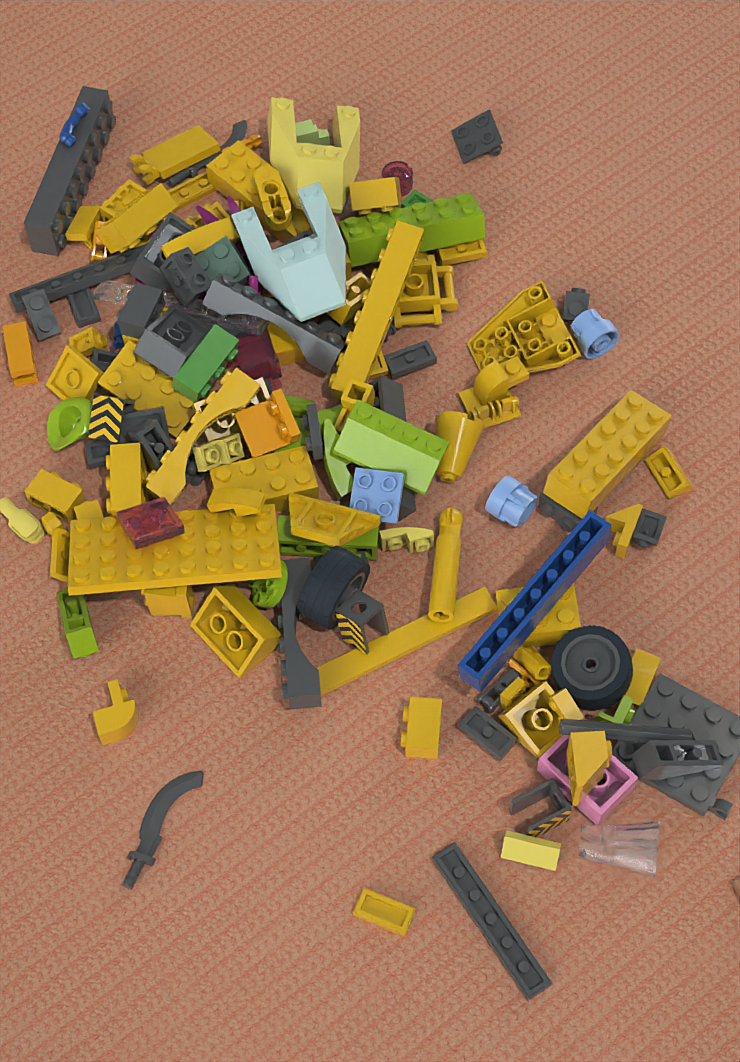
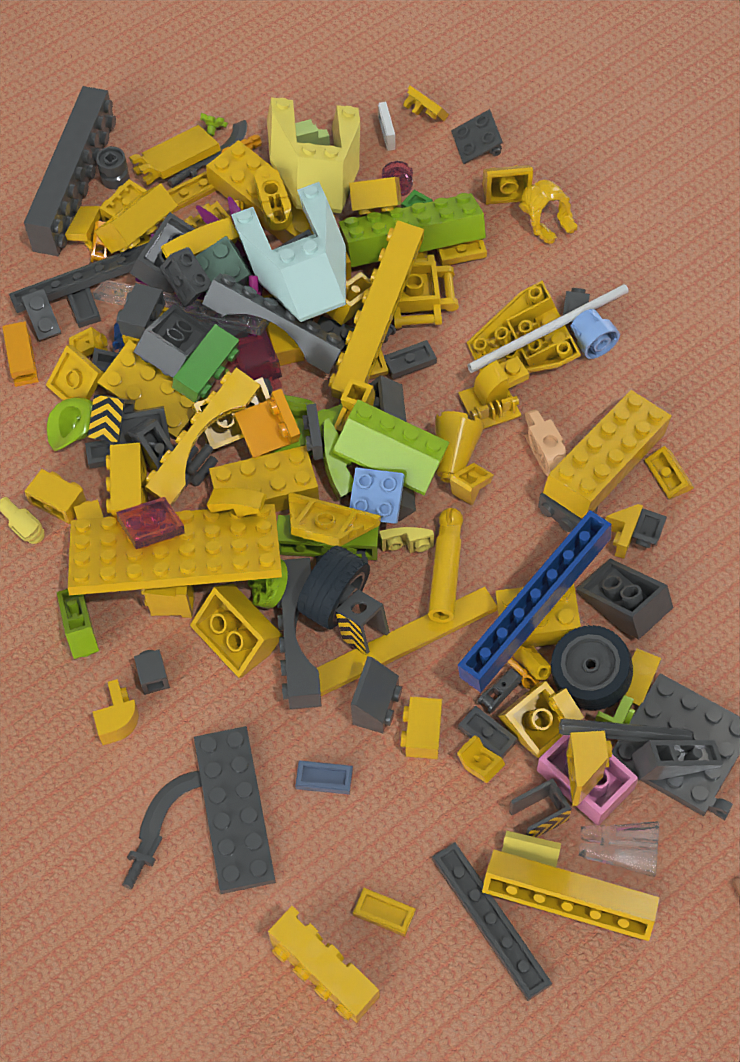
(50, 522): yellow tile -> none
(60, 554): yellow plate -> none
(71, 124): blue arm -> none
(112, 167): none -> dark grey wheel
(151, 671): none -> dark grey brick
(213, 123): none -> lime plant
(218, 452): light yellow slope -> none
(234, 810): none -> dark grey plate
(322, 966): none -> yellow wedge
(324, 777): none -> sand blue tile
(375, 696): none -> dark grey slope
(386, 126): none -> white tile
(421, 101): none -> yellow plate
(468, 482): none -> yellow slope
(480, 760): none -> yellow bracket
(506, 183): none -> yellow slope
(511, 502): light blue piece -> none
(512, 693): yellow tile -> none
(536, 198): none -> yellow hair
(544, 441): none -> light nougat piece
(546, 329): none -> white piece
(571, 895): none -> yellow brick
(626, 597): none -> dark grey slope

